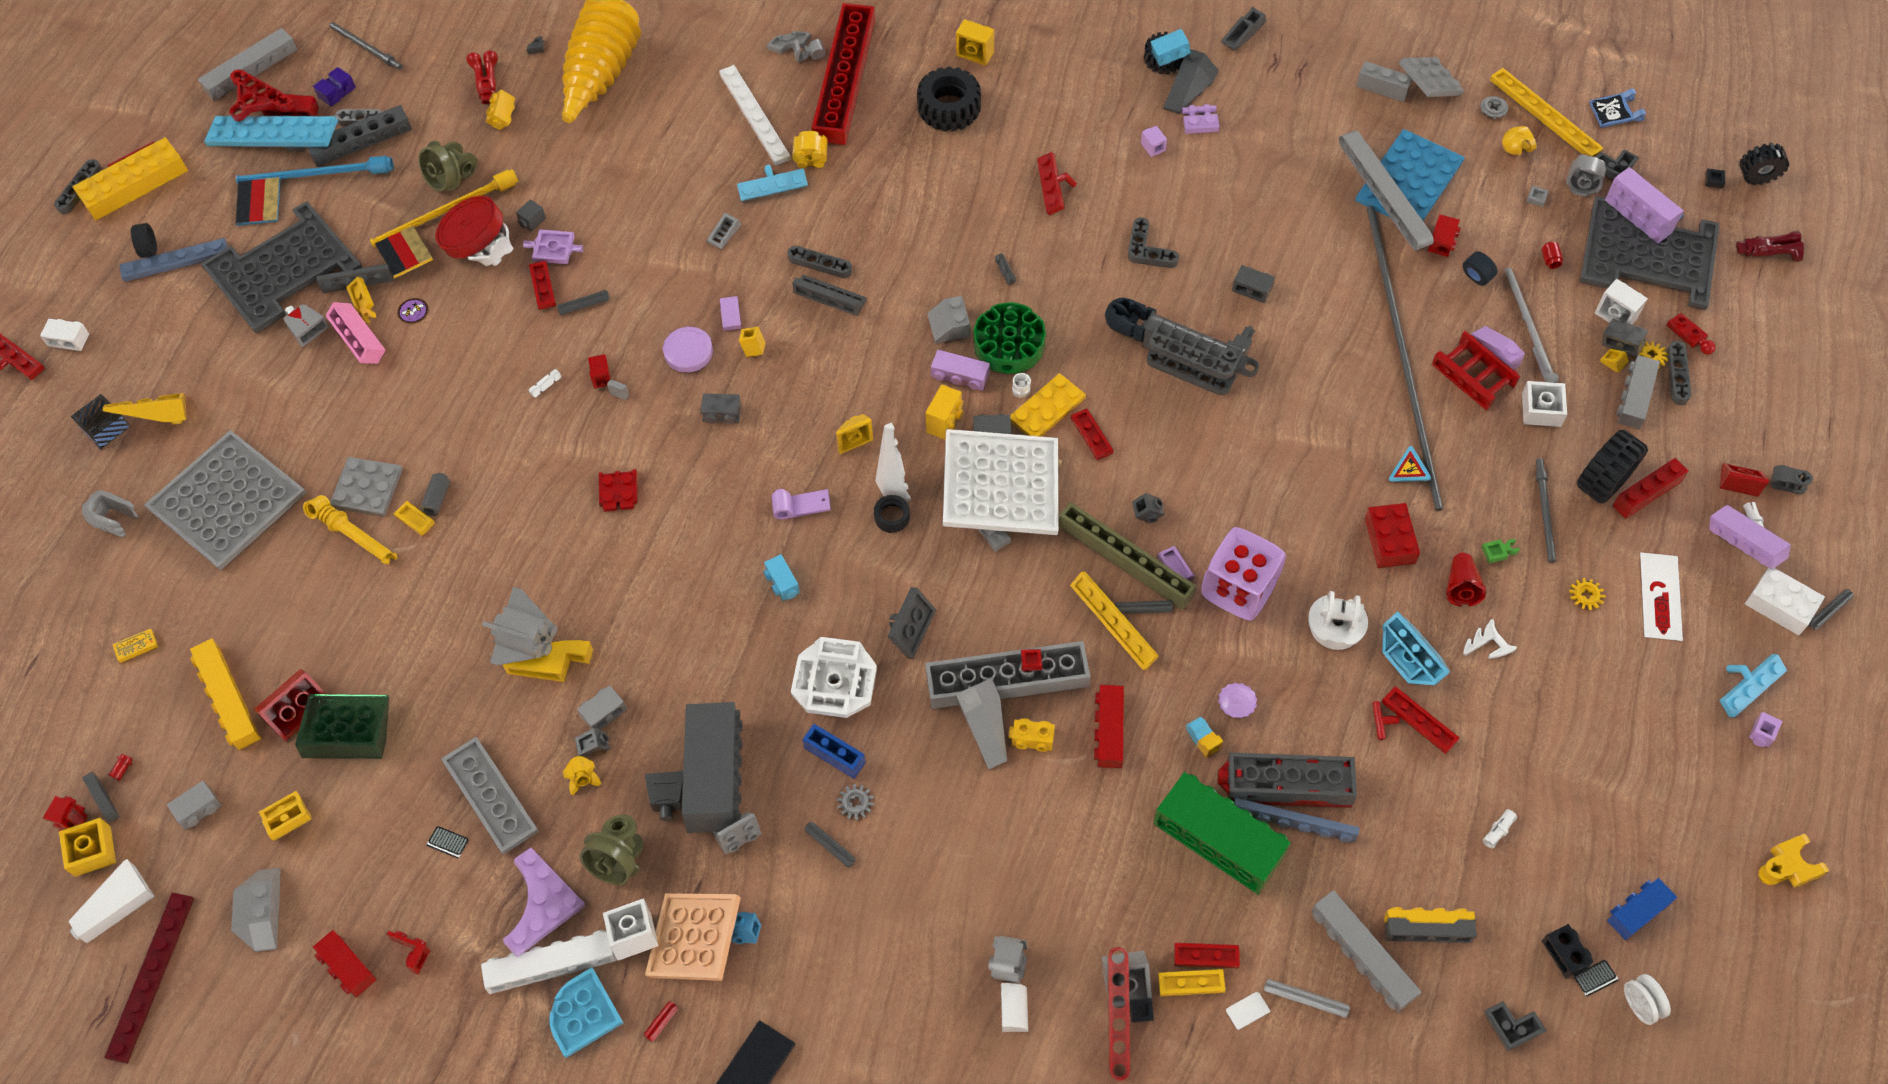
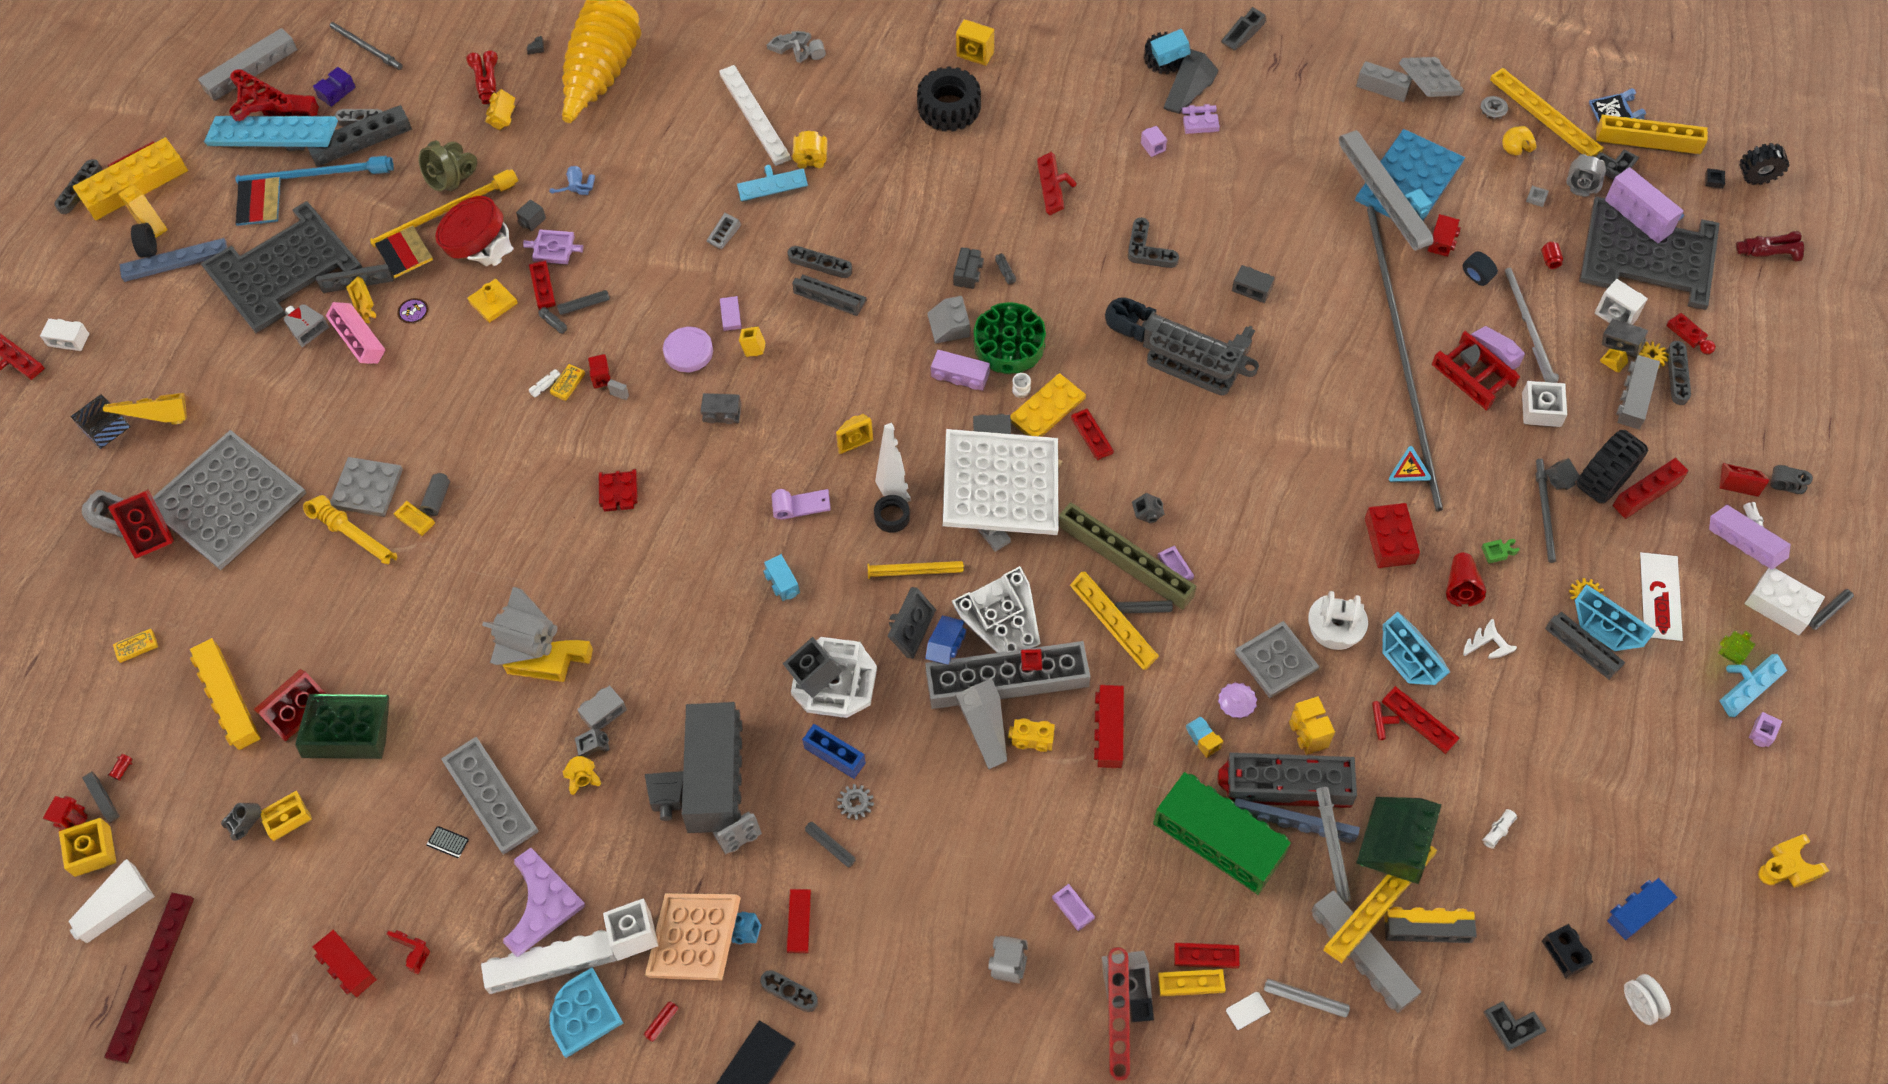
(141, 523): none -> red brick
(142, 210): none -> yellow slope
(194, 805): light grey brick -> none
(241, 819): none -> dark grey piece
(257, 910): light grey wedge -> none
(492, 300): none -> yellow tile
(552, 320): none -> dark grey axle
(567, 382): none -> yellow tile
(574, 178): none -> medium blue piece
(613, 851): olive piece -> none
(772, 989): none -> dark grey beam
(799, 921): none -> red tile
(812, 667): none -> dark grey brick
(844, 73): red brick -> none
(915, 569): none -> yellow axle
(944, 411): yellow brick -> none
(945, 640): none -> blue brick
(967, 268): none -> dark grey brick
(1002, 613): none -> white wedge
(1014, 1007): white brick -> none
(1073, 907): none -> lavender tile
(1243, 573): lavender piece -> none
(1276, 659): none -> light grey plate
(1312, 732): none -> yellow piece
(1333, 844): none -> light grey axle
(1368, 915): none -> yellow plate
(1399, 836): none -> clear green slope
(1419, 202): none -> medium azure brick
(1471, 355): none -> dark grey tile
(1563, 474): none -> dark grey brick
(1569, 635): none -> dark grey fence
(1595, 978): sticker -> none
(1610, 621): none -> medium azure wedge
(1651, 134): none -> yellow brick
(1736, 647): none -> clear neon green brick

